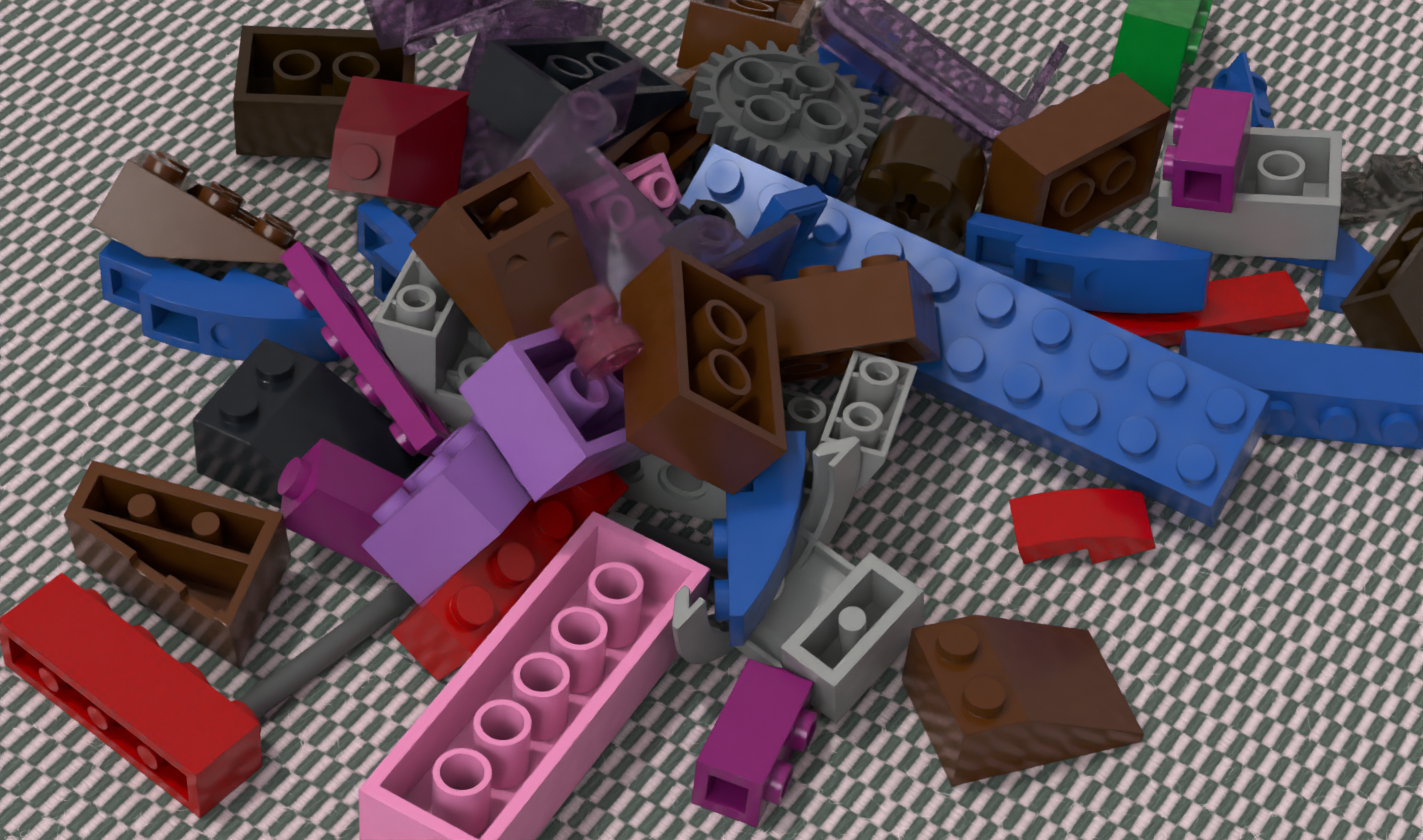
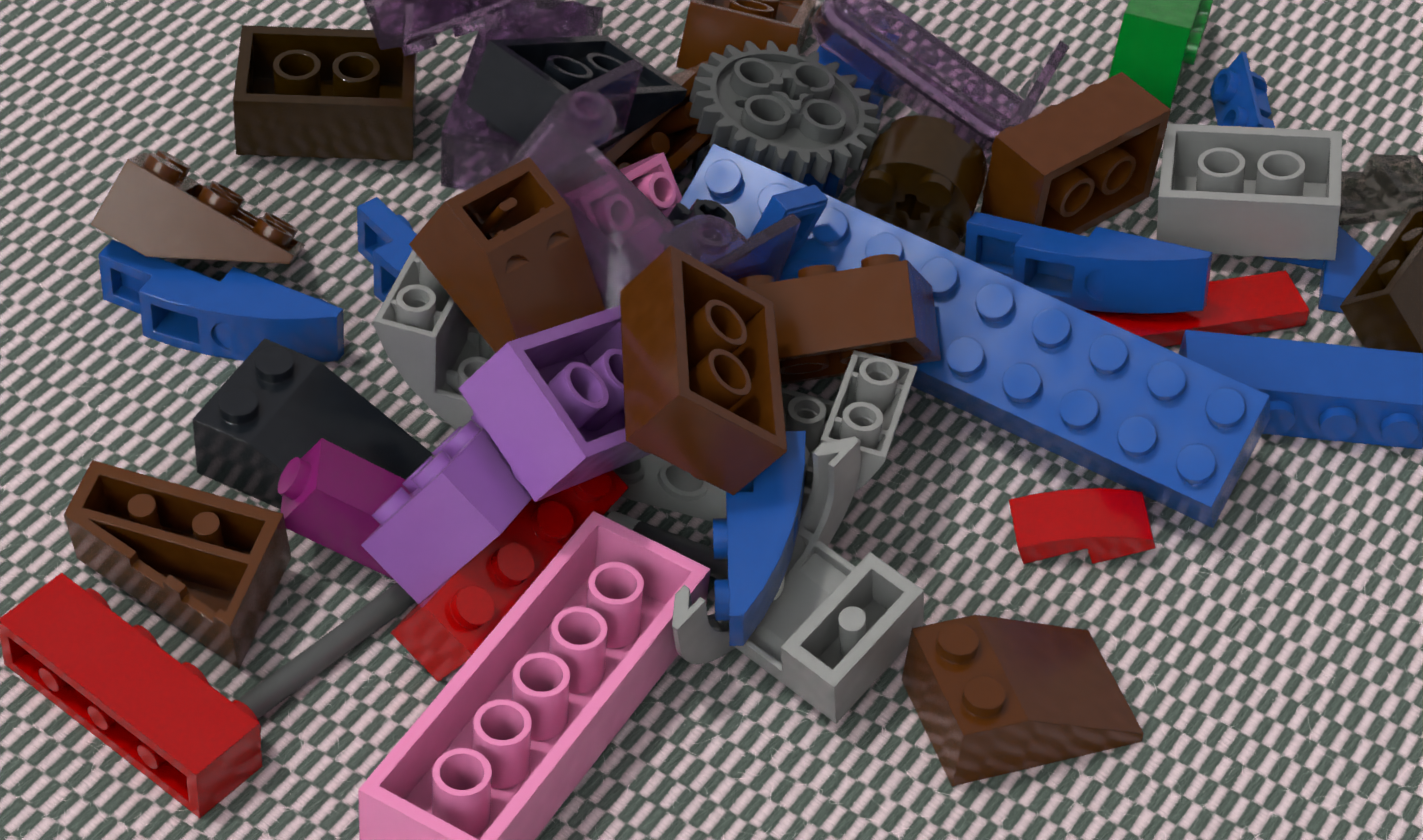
(353, 335): magenta plate -> none
(399, 143): dark red slope -> none
(596, 332): clear pink wheel -> none
(752, 743): magenta brick -> none
(1209, 150): magenta brick -> none

